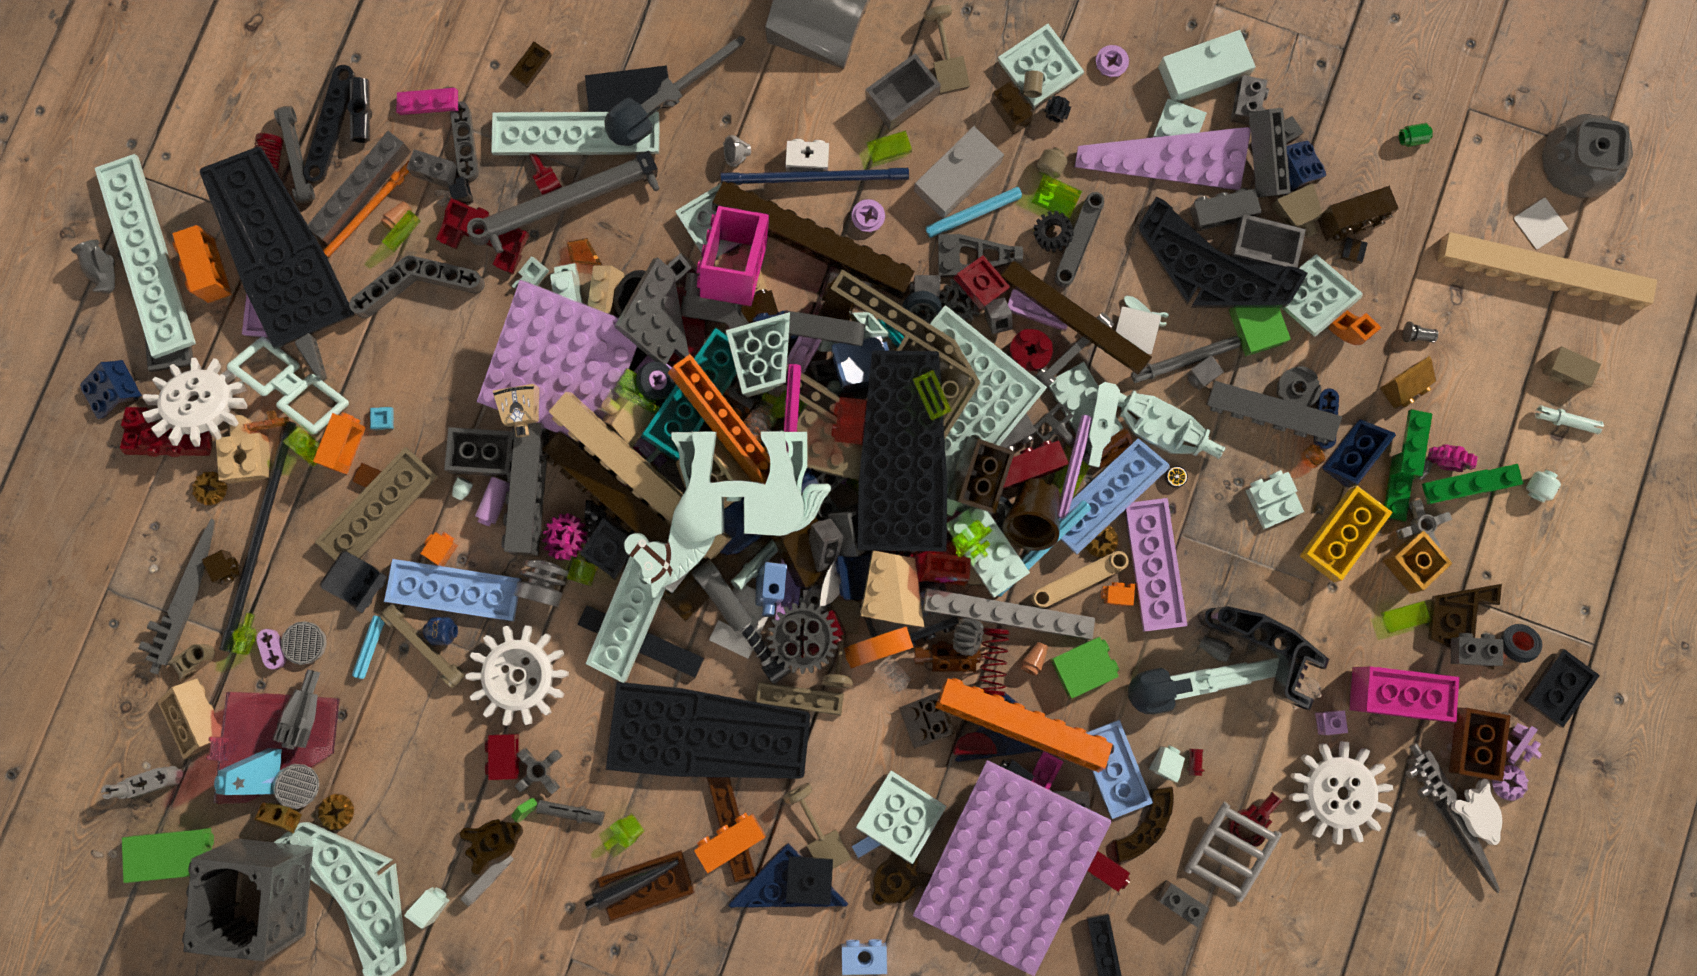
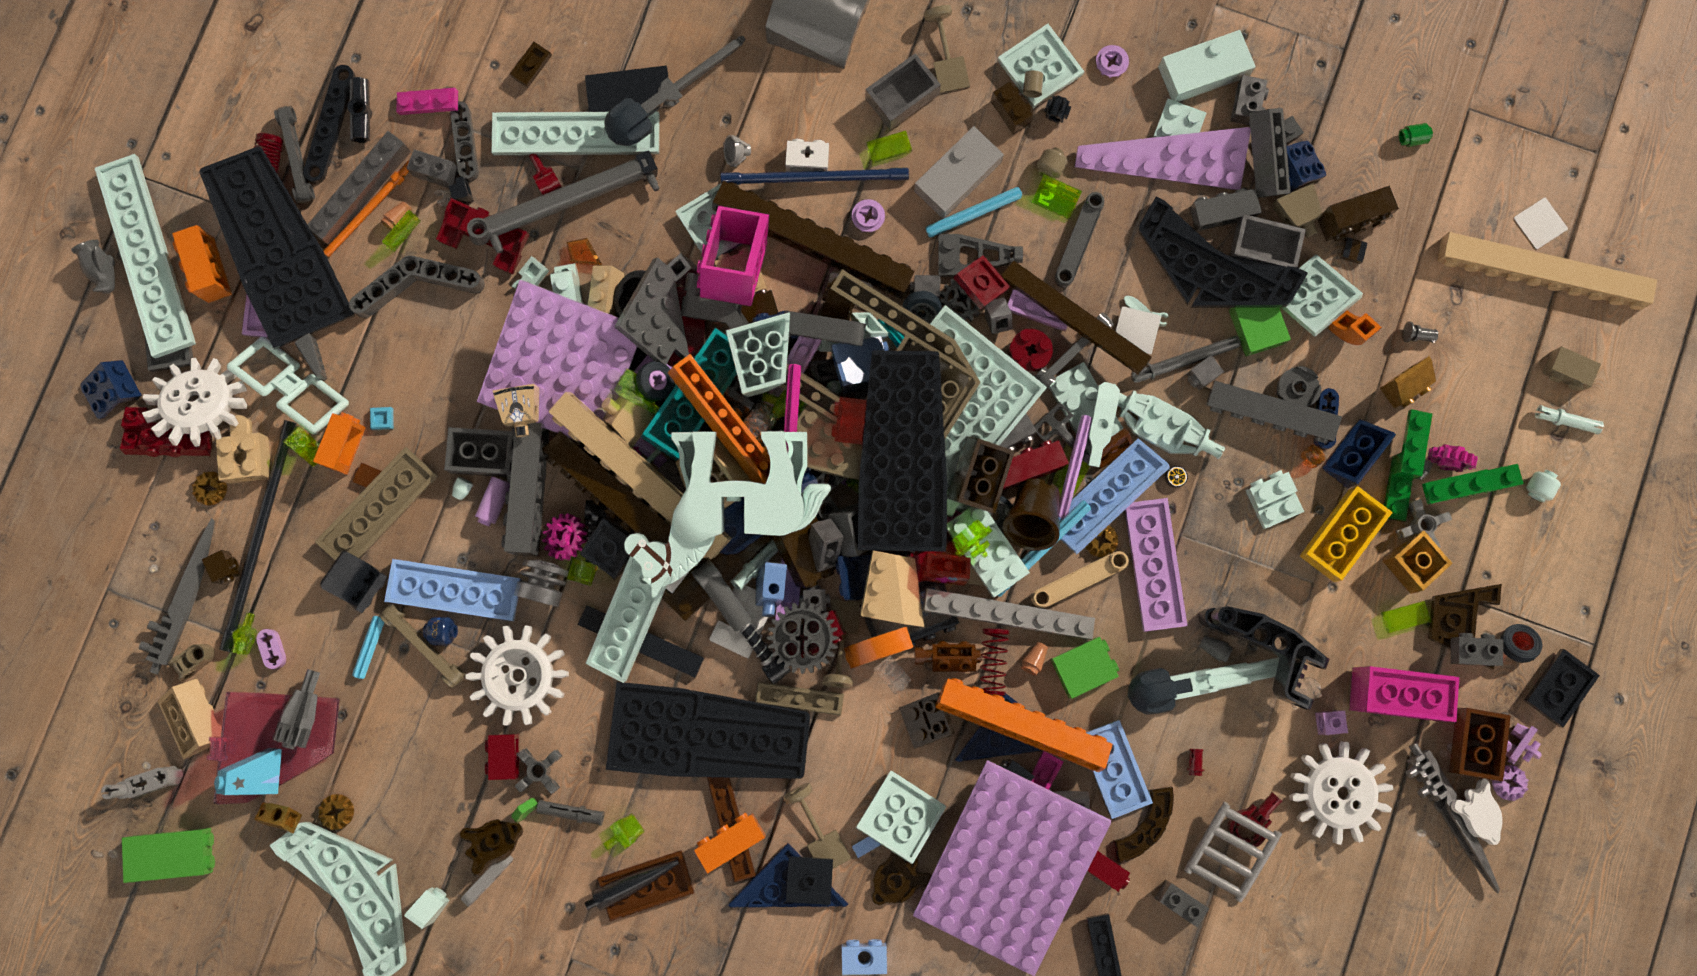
(272, 422): clear orange piece -> none
(284, 882): dark grey piece -> none
(295, 786): tile -> none
(303, 643): tile -> none
(439, 548): orange brick -> none
(830, 587): white sticker -> none
(939, 412): clear neon green tile -> none
(968, 636): dark grey gear -> none
(974, 744): dark red tile -> none
(1058, 241): black tyre -> none
(1118, 594): orange brick -> none
(1168, 763): light aqua slope -> none
(1576, 161): dark grey rock -> none

